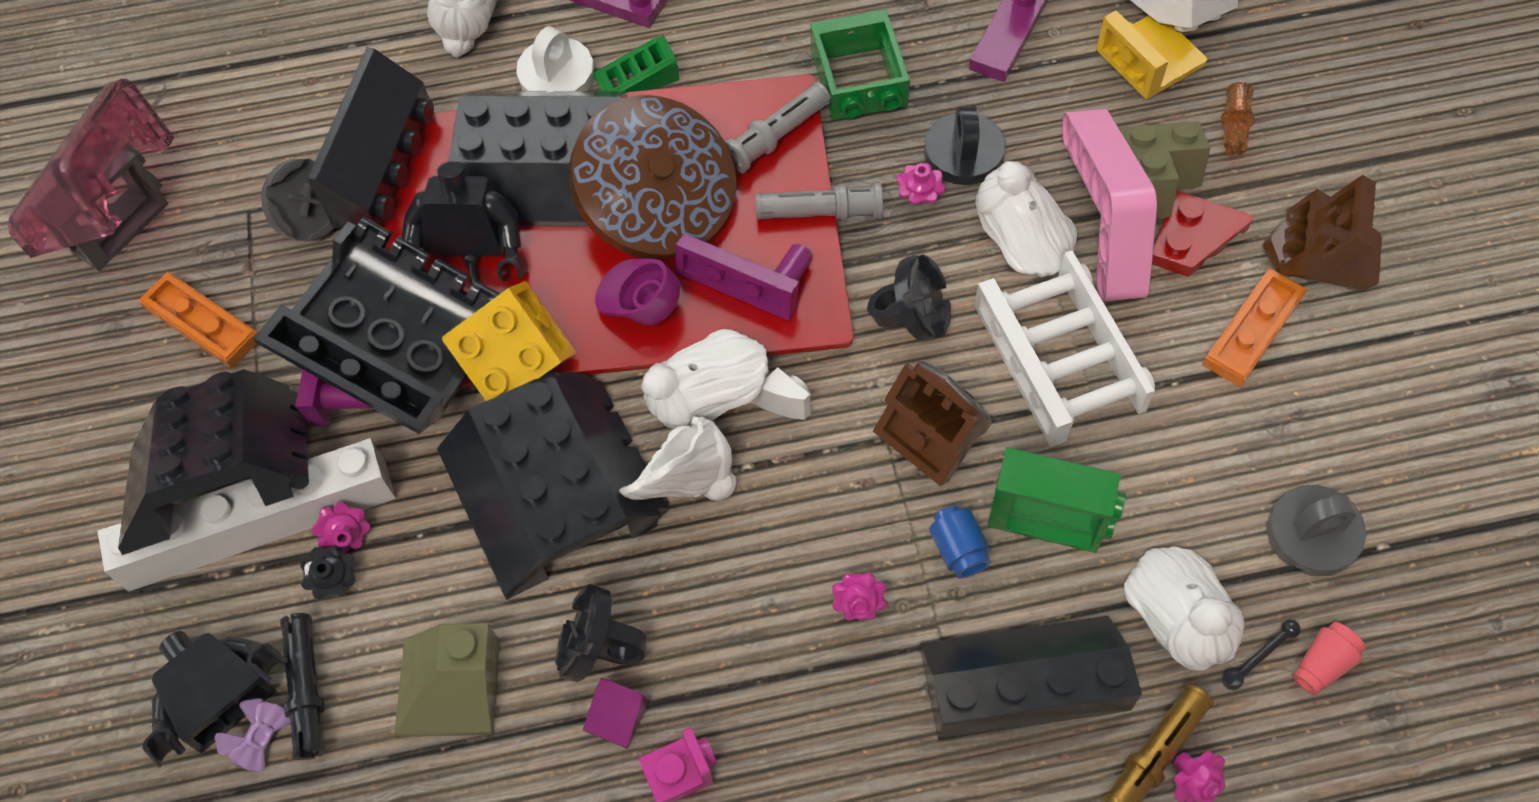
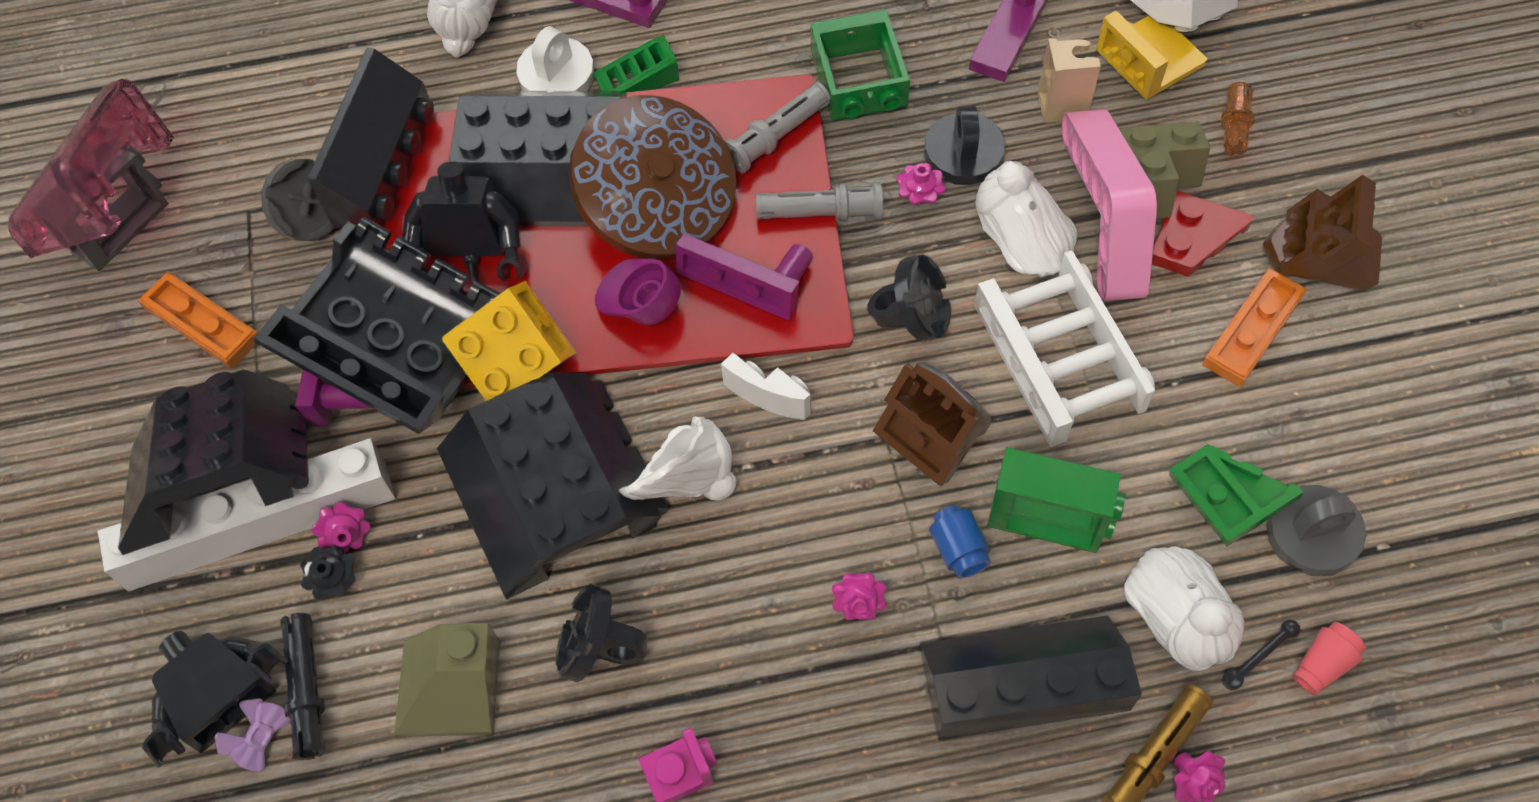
(615, 713): magenta slope -> none
(706, 379): white hair -> none
(1065, 80): none -> tan hinge
(1231, 493): none -> green wing

